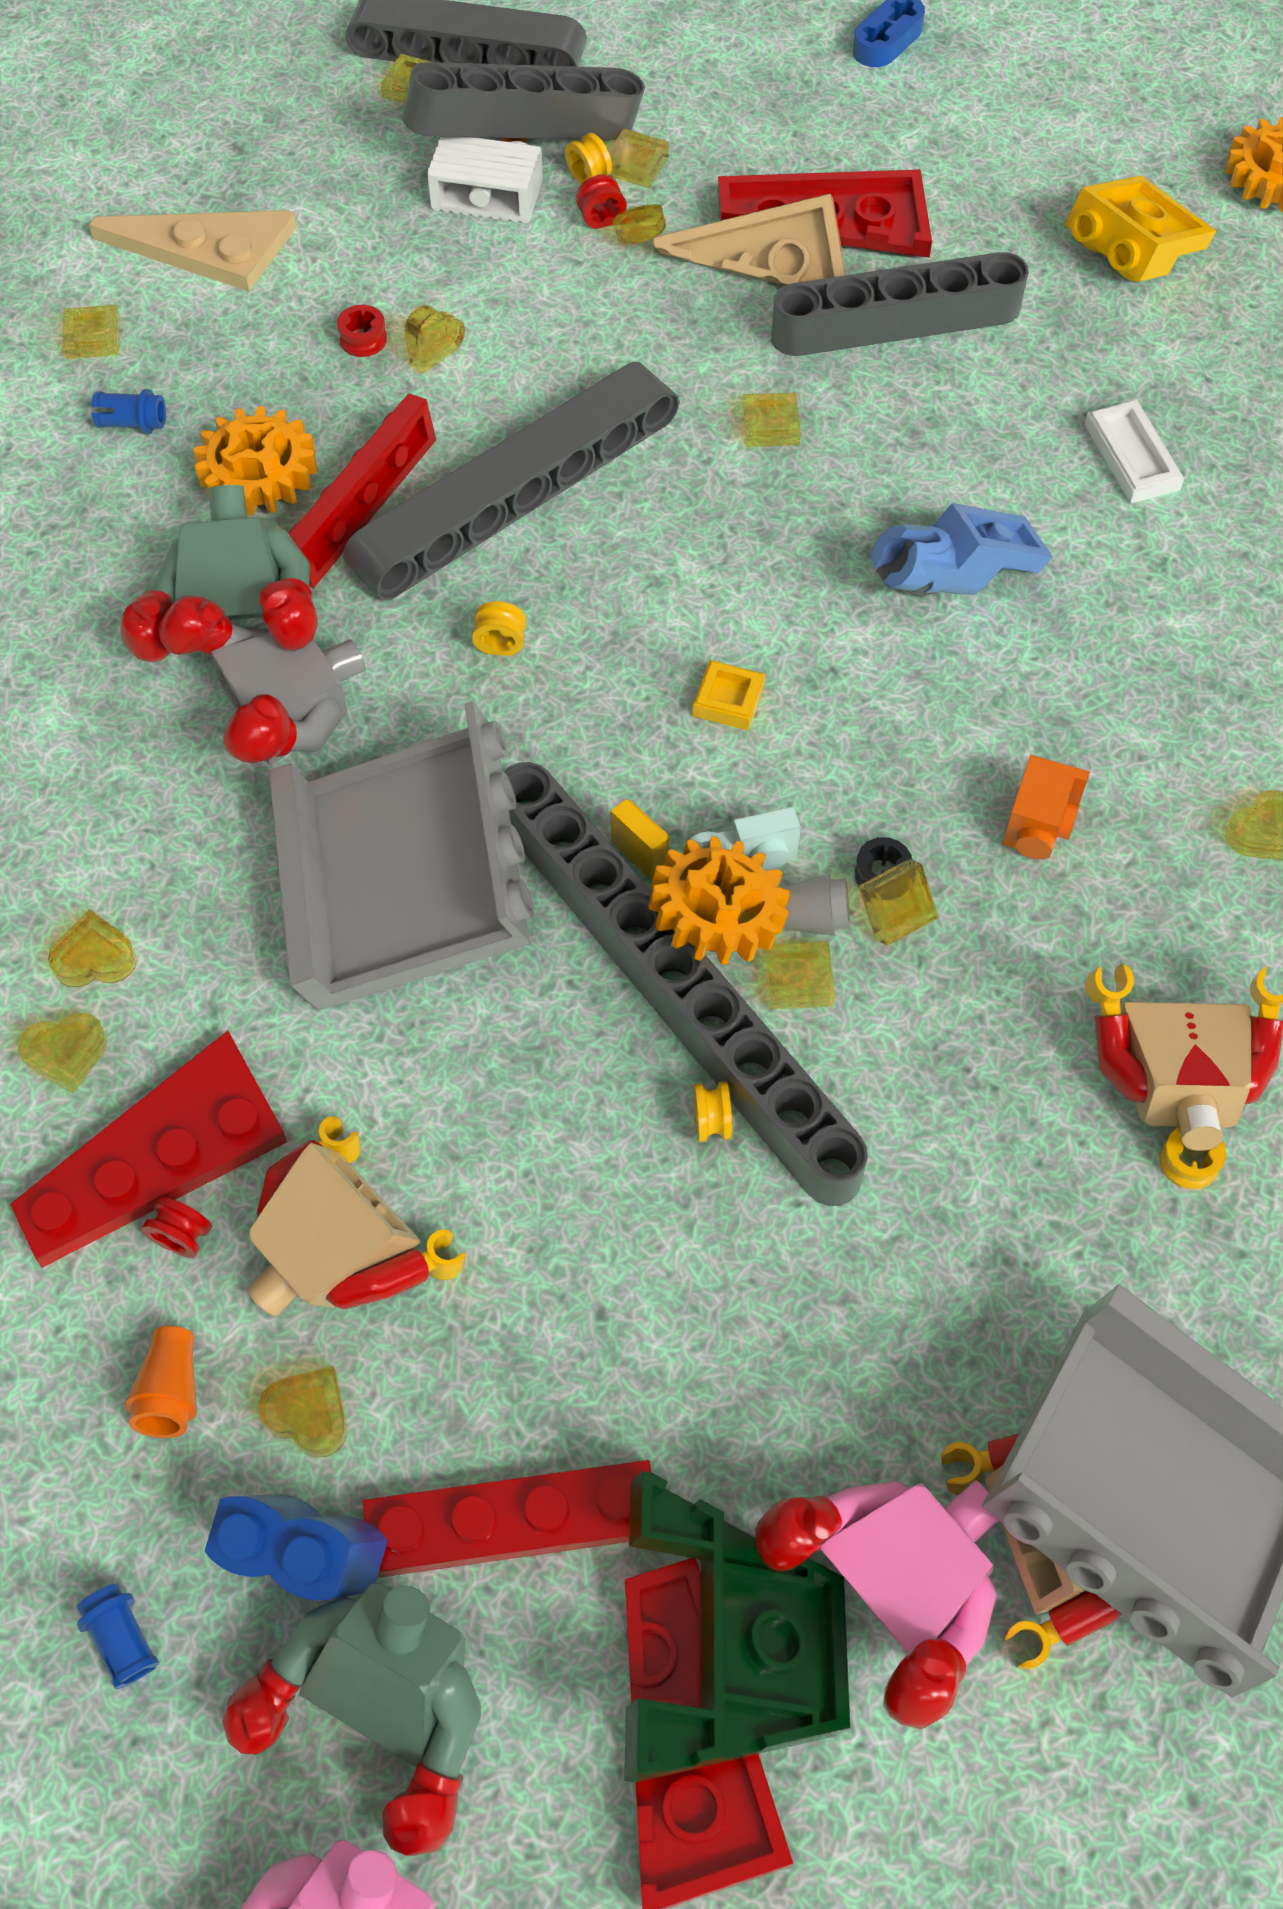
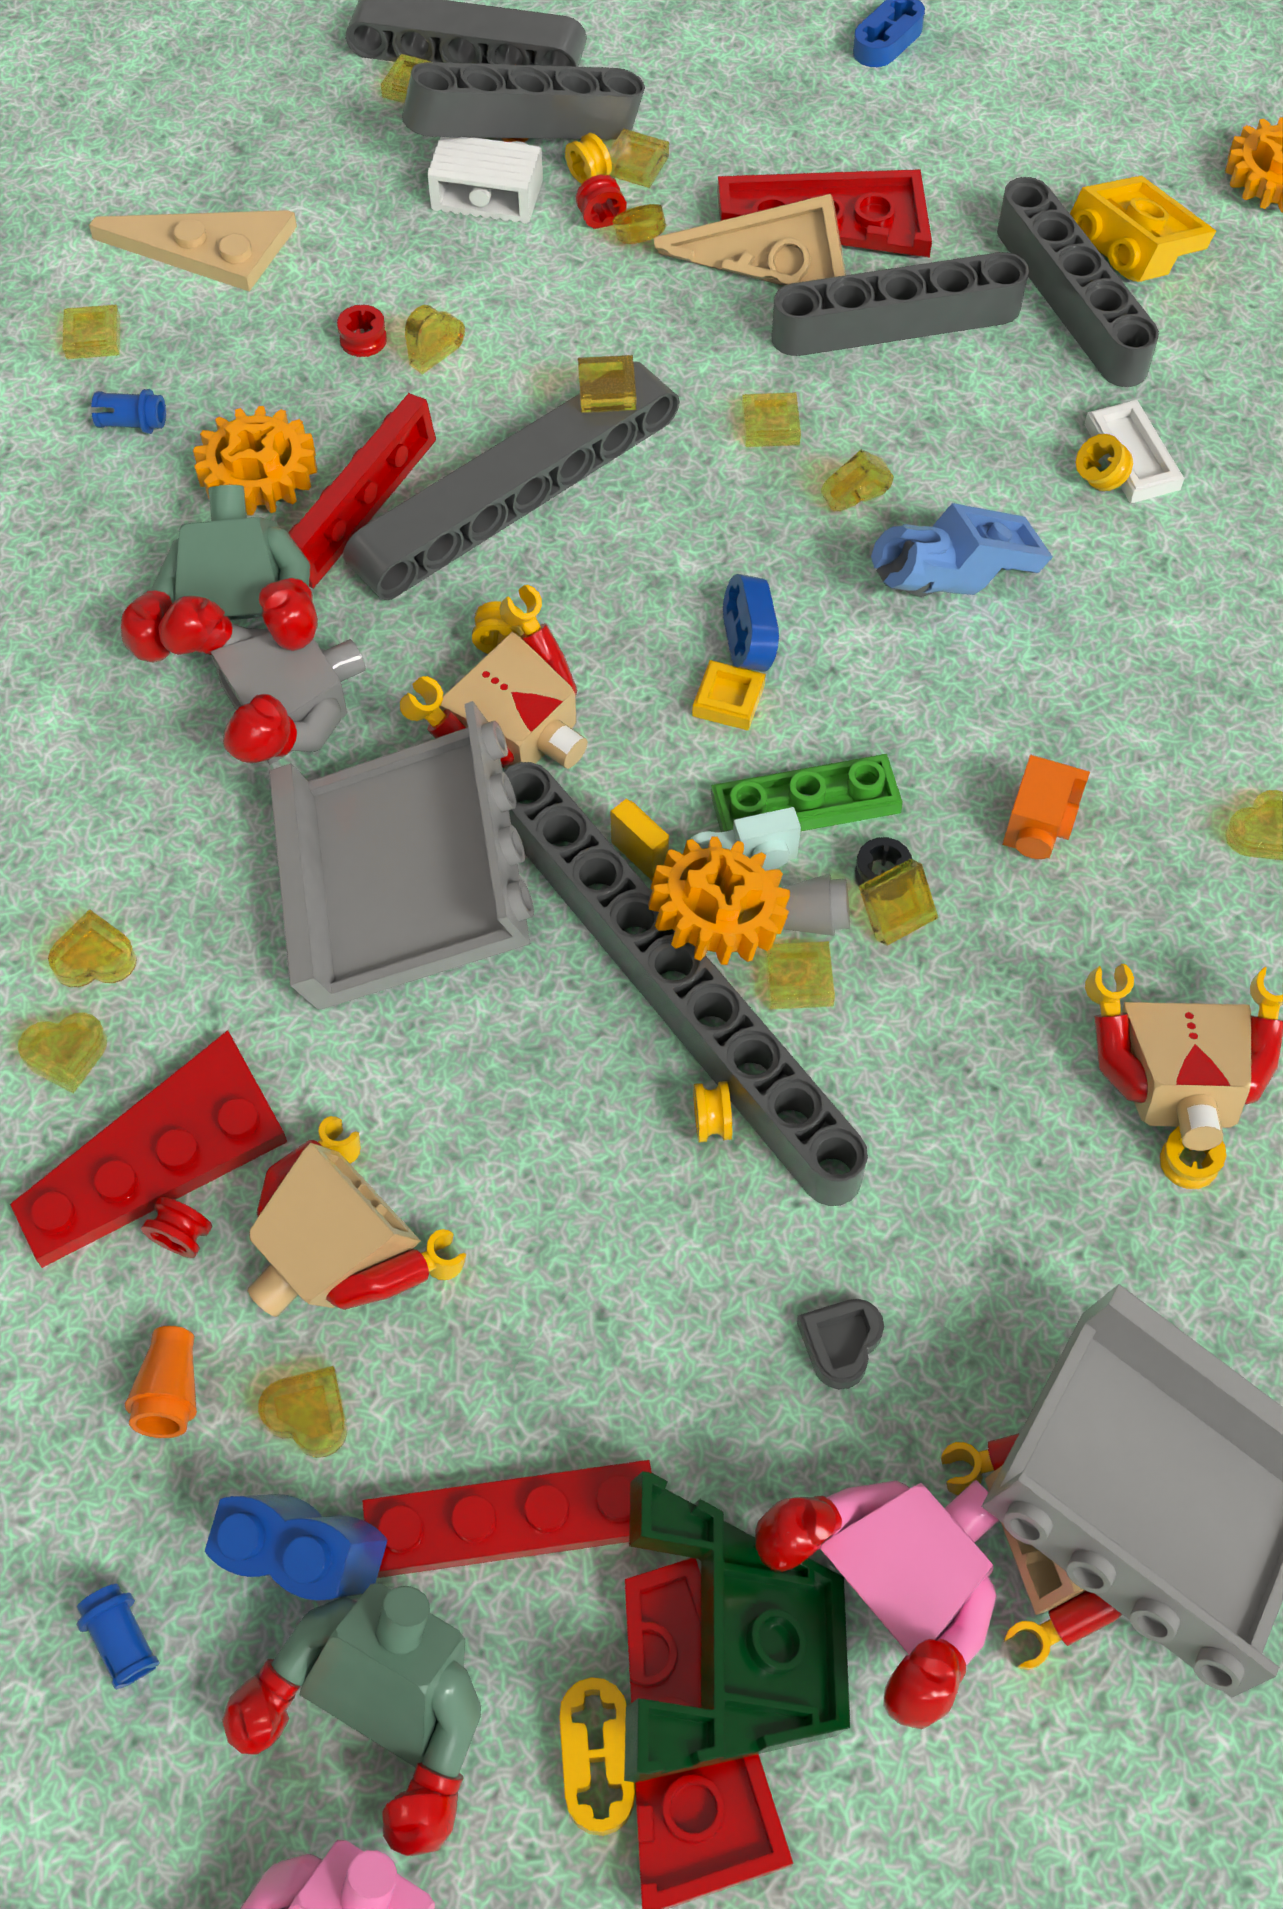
(519, 686): none -> torso
(577, 1756): none -> yellow beam
(607, 383): none -> clear yellow tile
(750, 623): none -> blue beam
(838, 793): none -> bright green tile
(841, 1339): none -> dark grey tile
(858, 480): none -> clear yellow tile
(1077, 282): none -> dark grey beam
(1113, 475): none -> yellow bush

